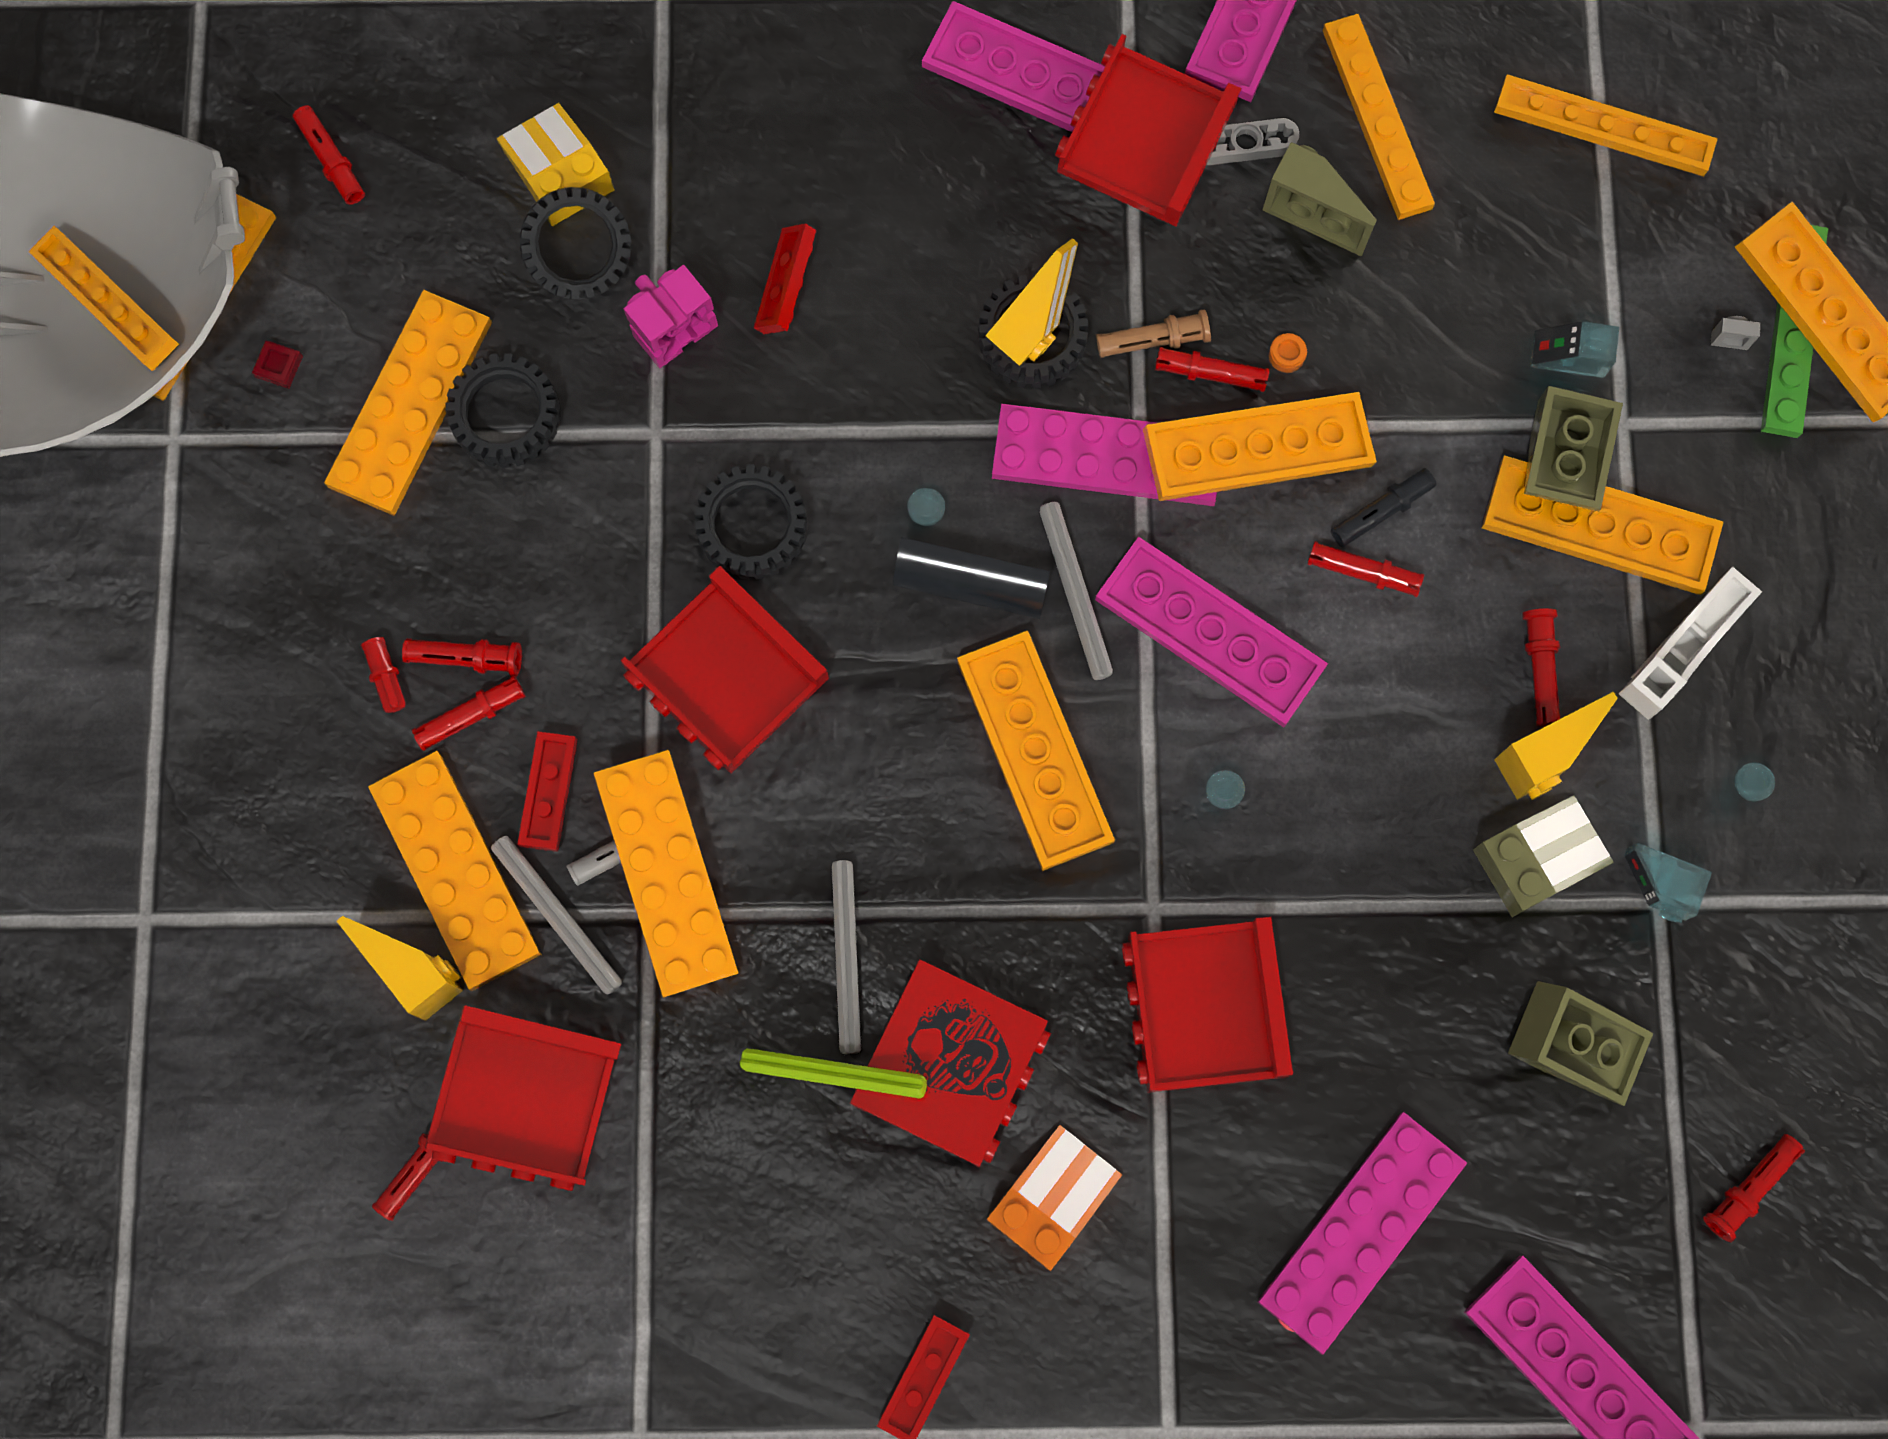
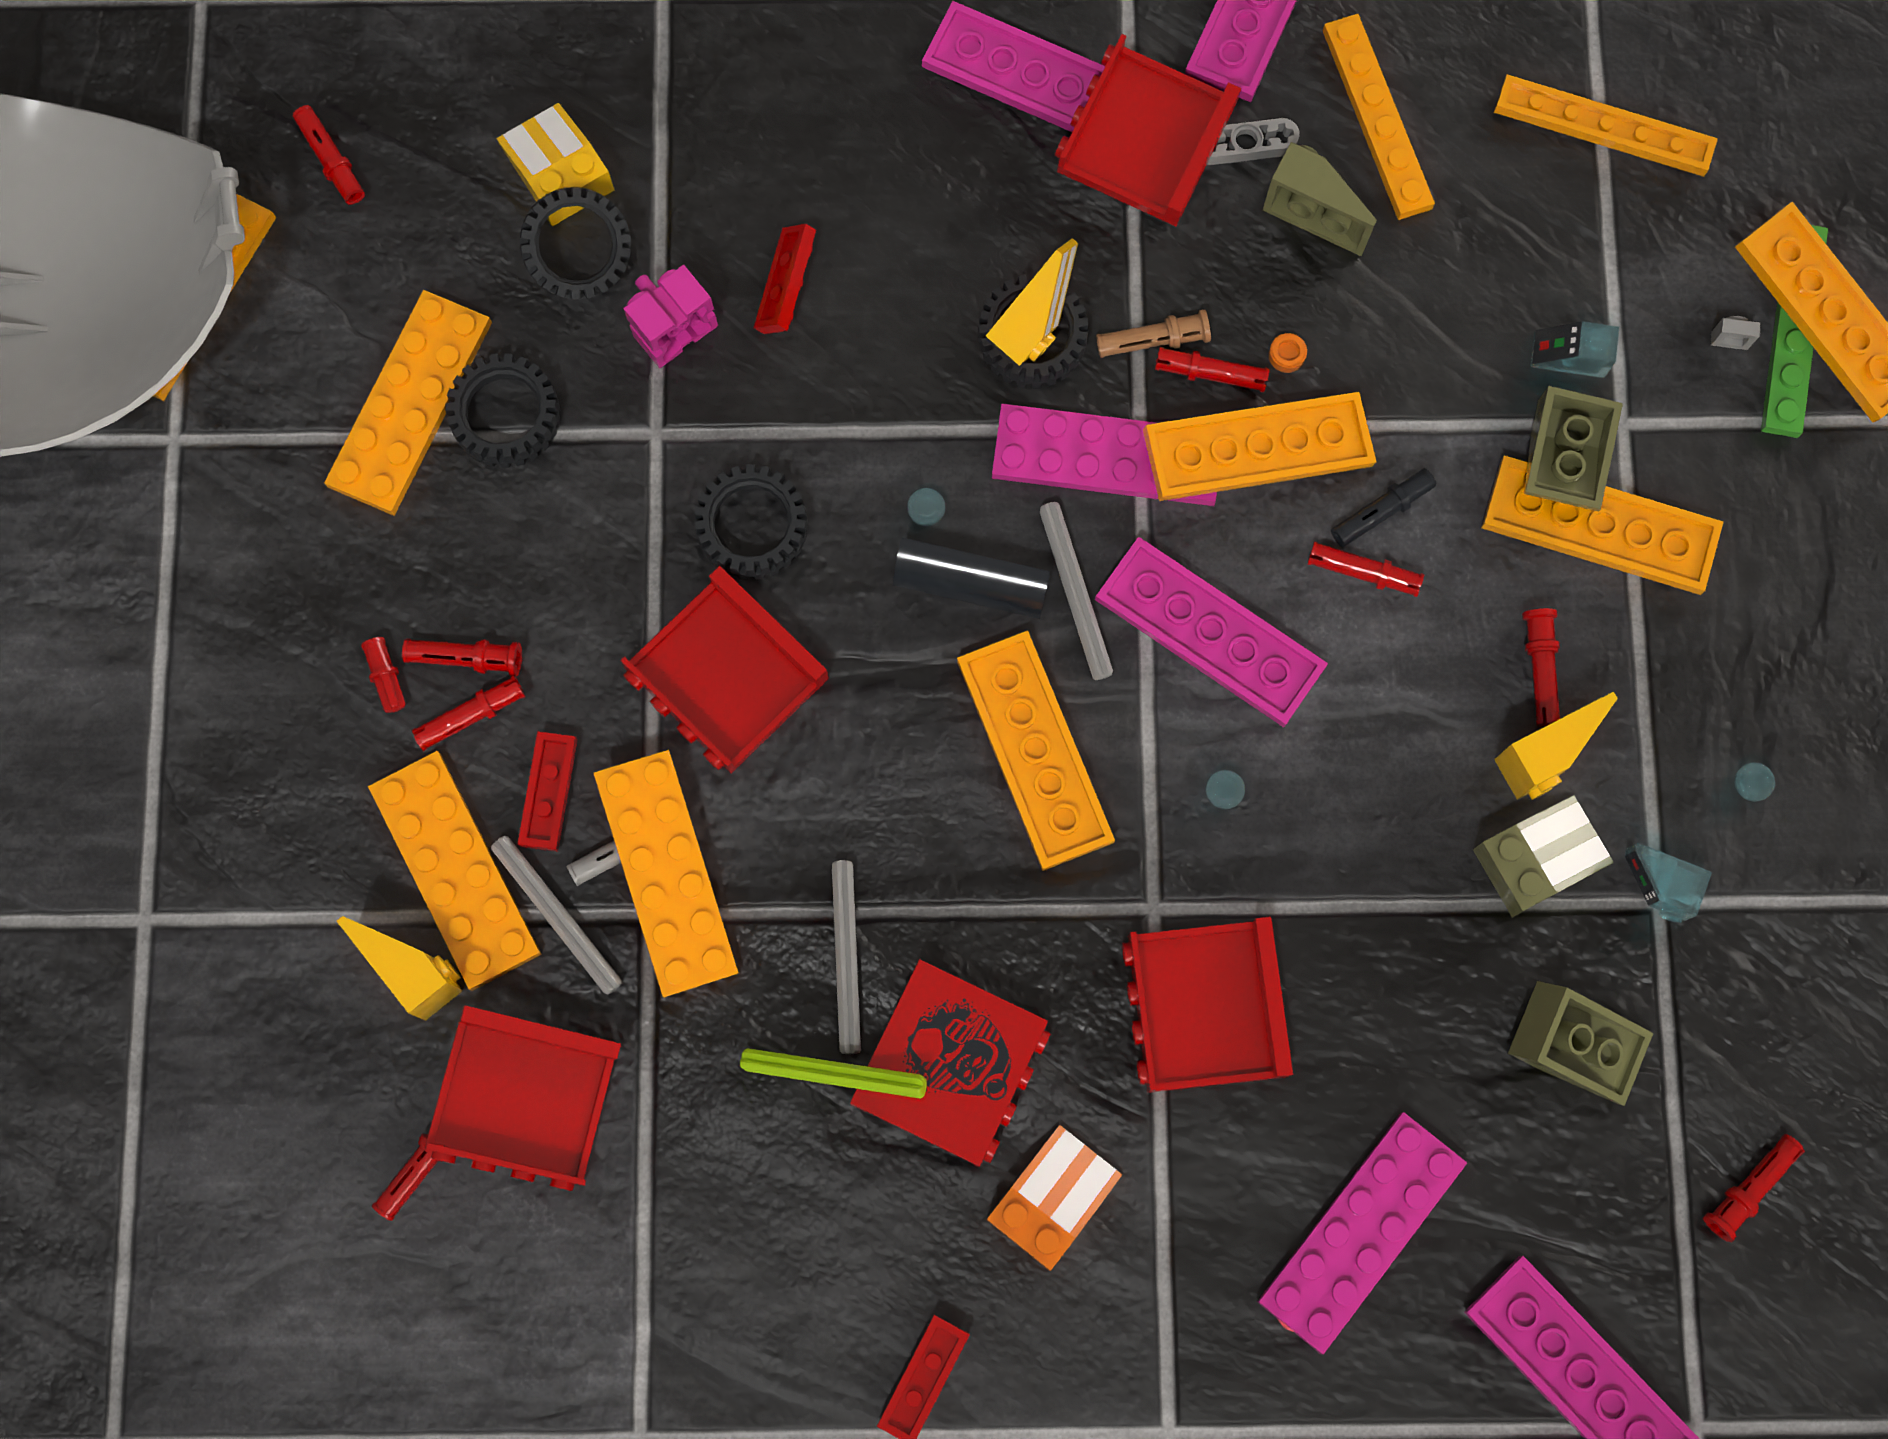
(103, 298): light orange plate -> none
(277, 364): dark red tile -> none
(1689, 644): white arch -> none

